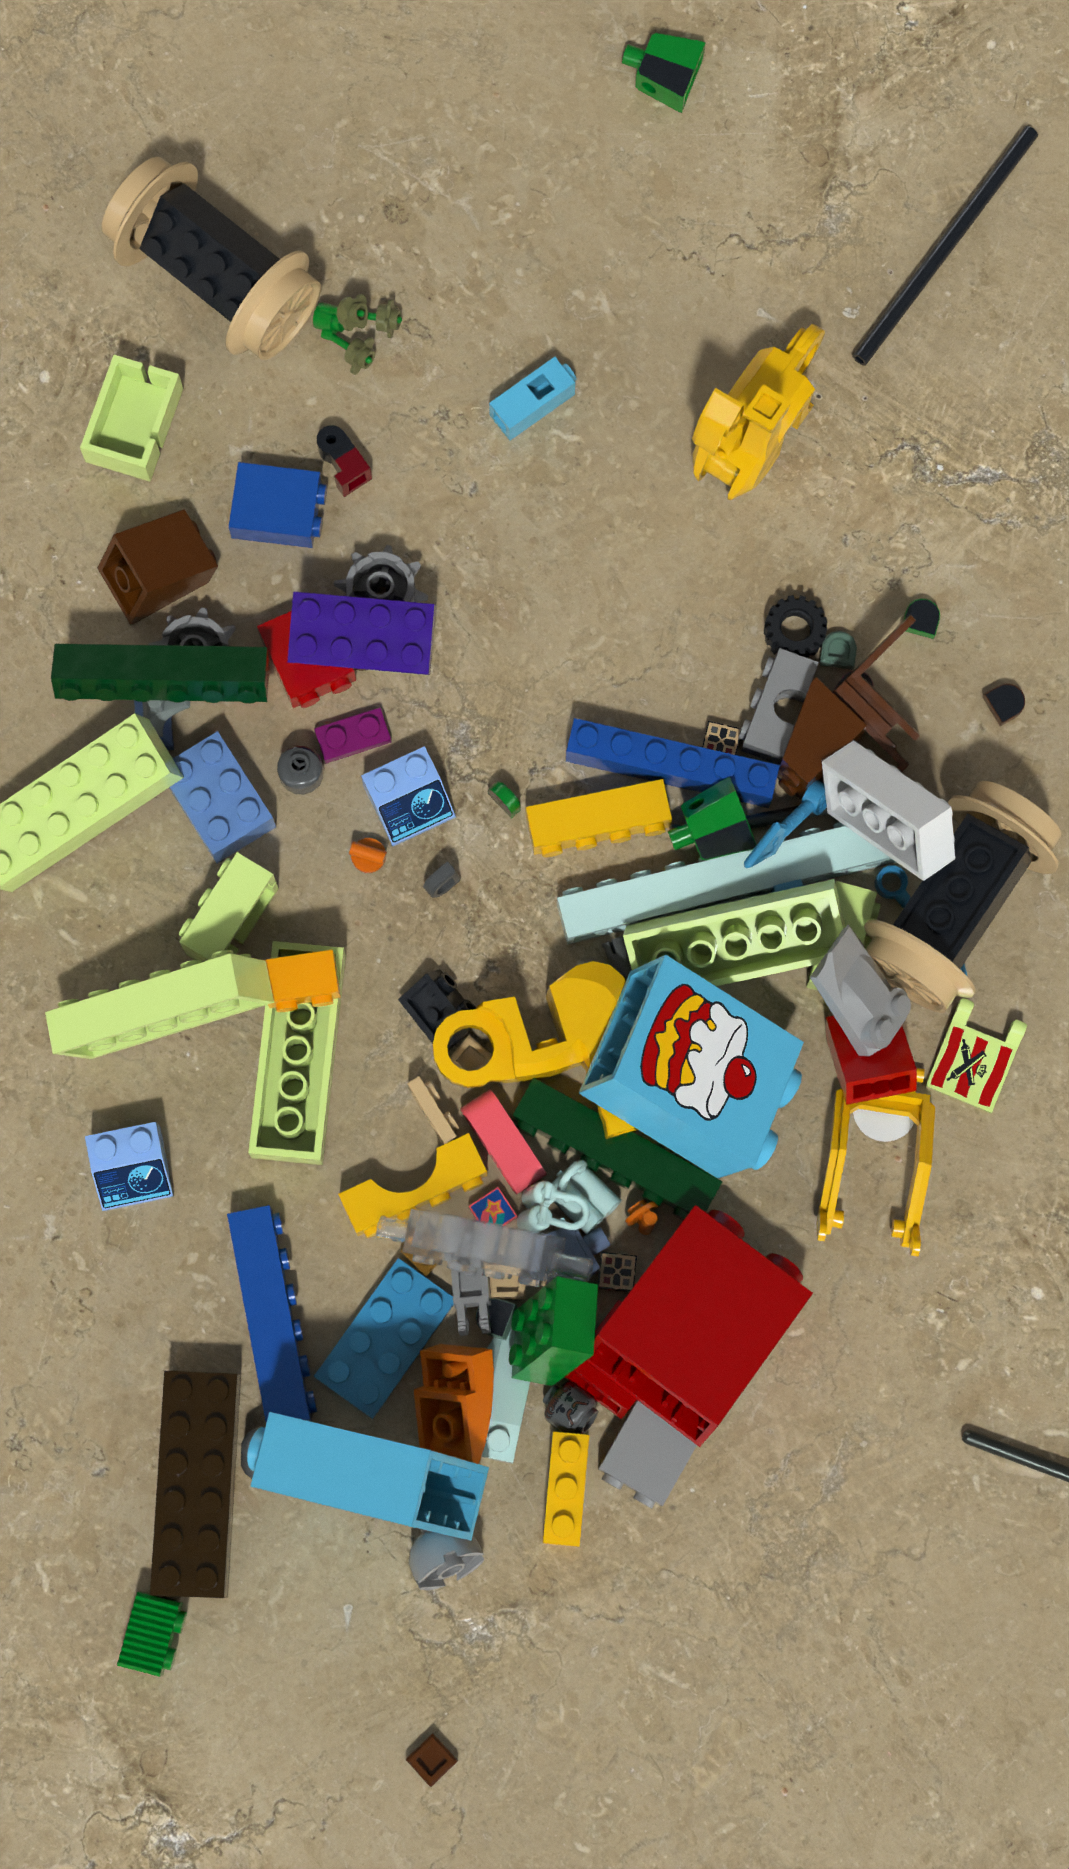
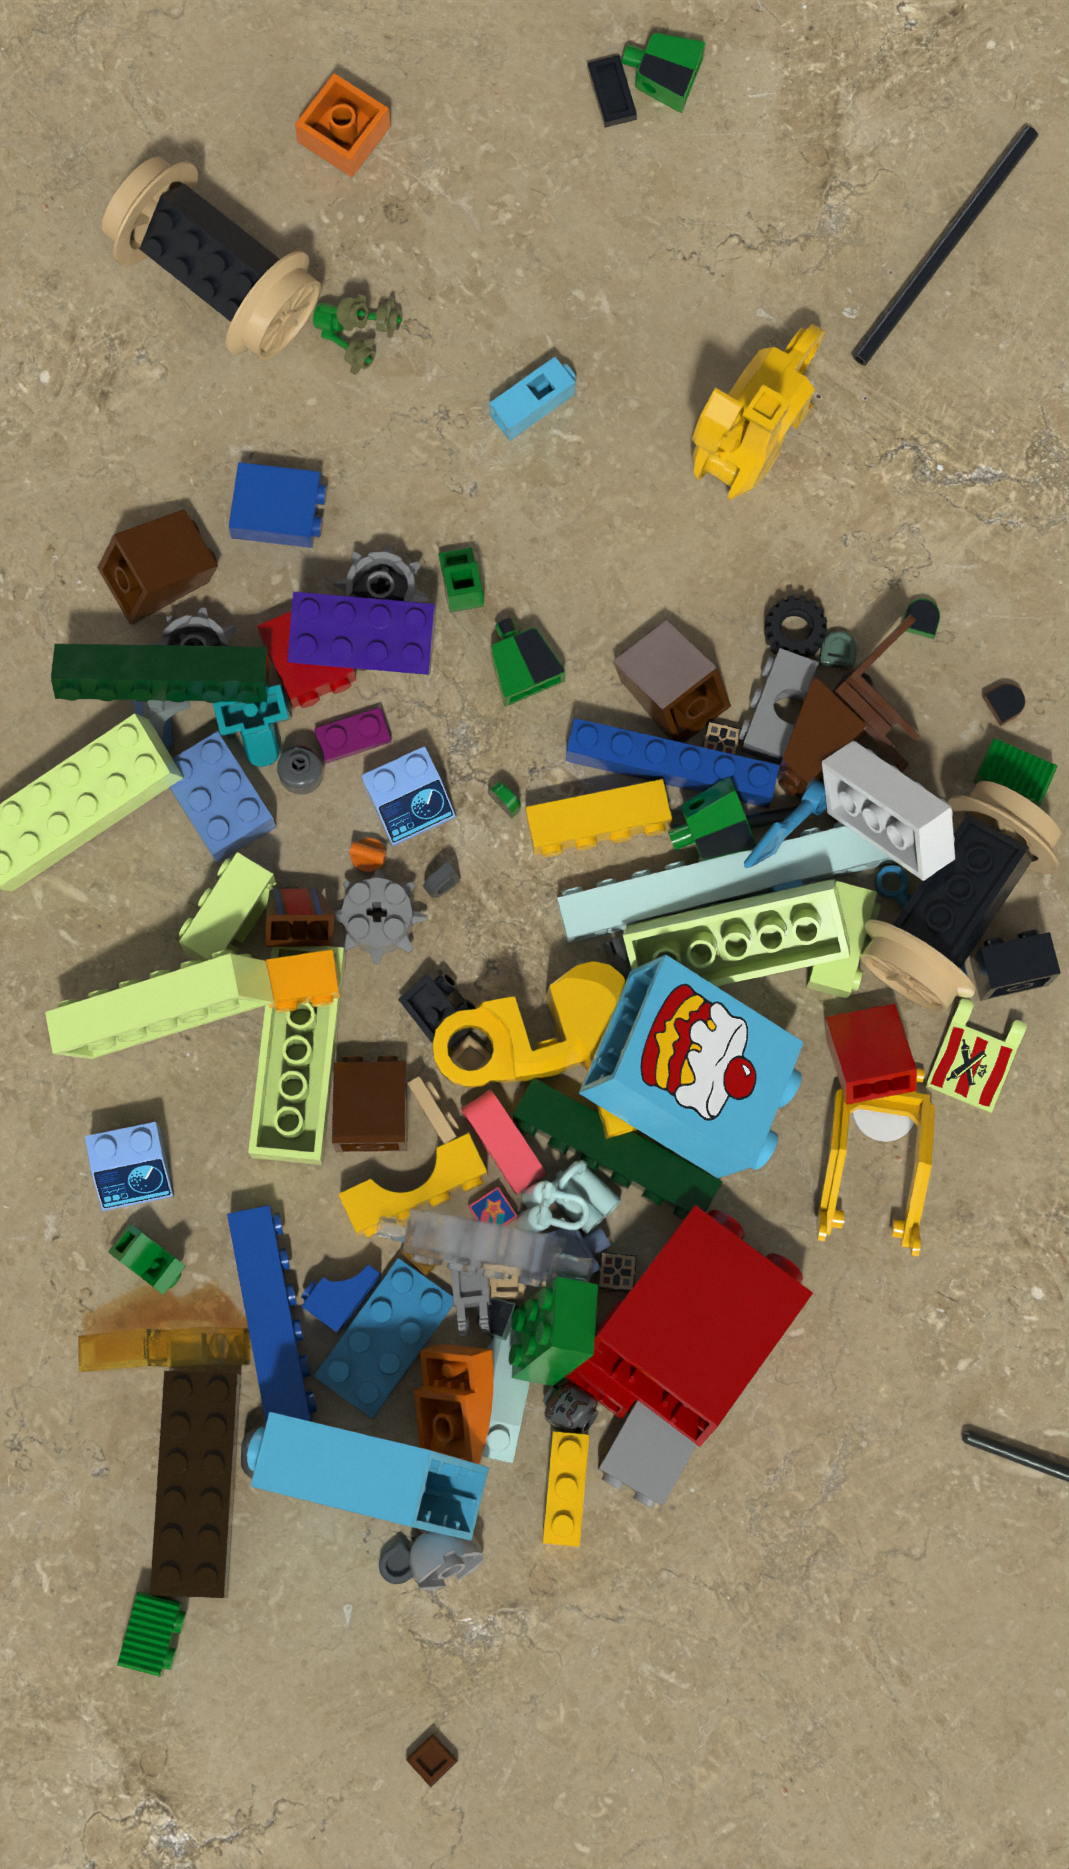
(131, 418): yellowish green piece -> none
(147, 1259): none -> green brick
(163, 1349): none -> clear yellow arch
(255, 724): none -> teal brick
(298, 918): none -> reddish brown torso
(337, 1301): none -> blue arch
(339, 451): leg -> none
(343, 125): none -> orange brick
(369, 1105): none -> reddish brown slope
(393, 929): none -> light grey brick
(395, 1564): none -> dark grey tile
(461, 580): none -> green brick
(523, 663): none -> green torso
(611, 91): none -> black tile
(644, 1215): orange plate -> none
(673, 682): none -> slope
(860, 995): light grey slope -> none
(1014, 965): none -> black brick
(1016, 770): none -> green brick

